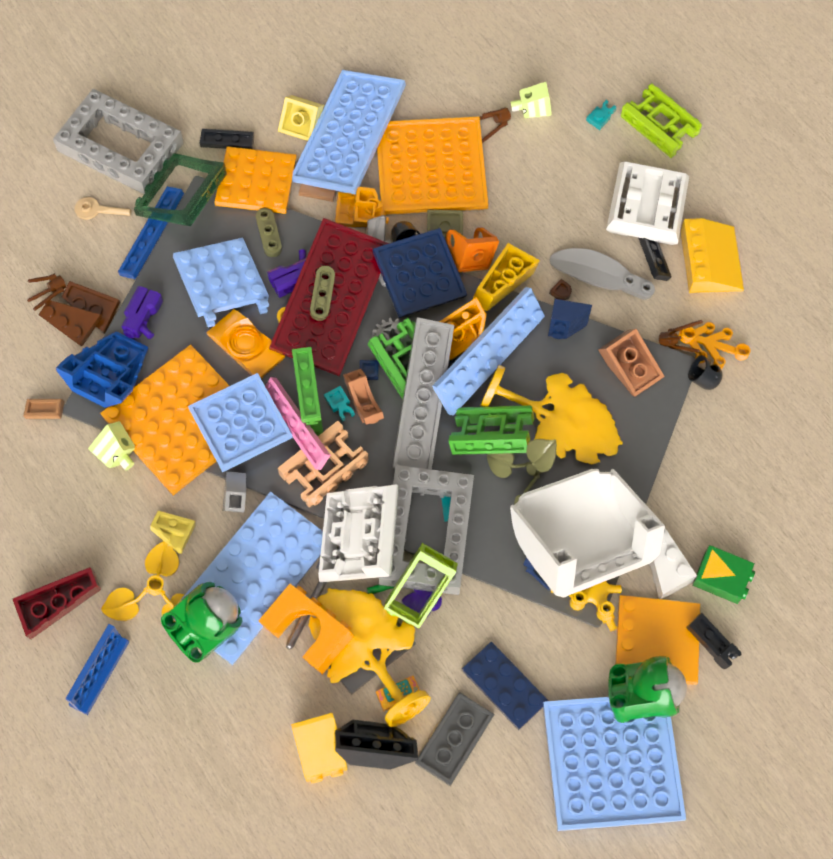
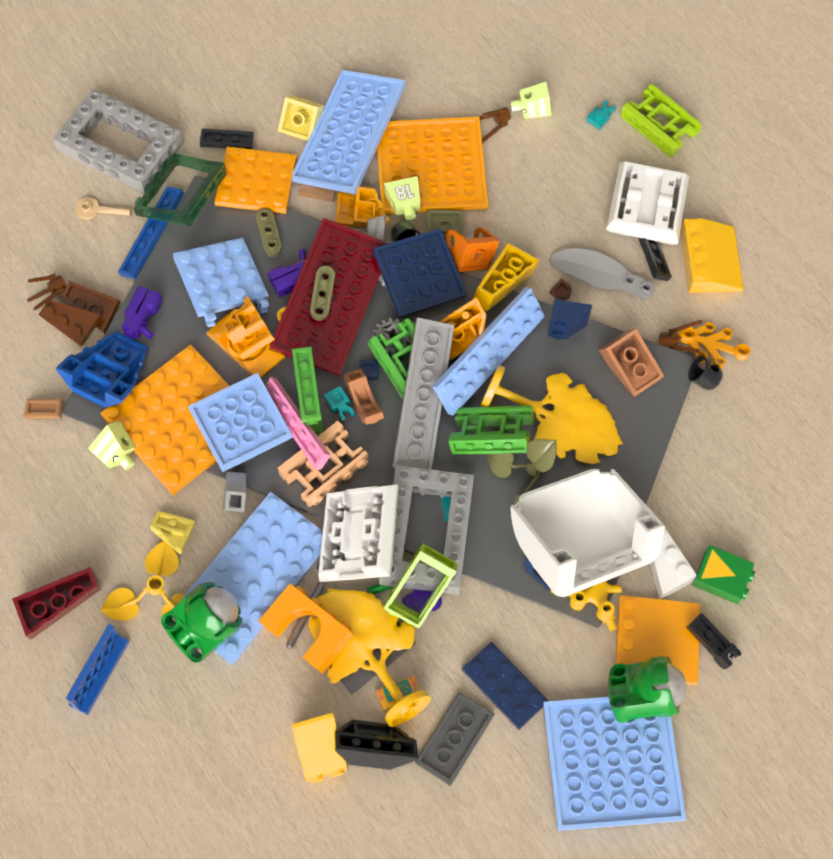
(247, 329): none -> light orange slope
(403, 196): none -> yellowish green torso

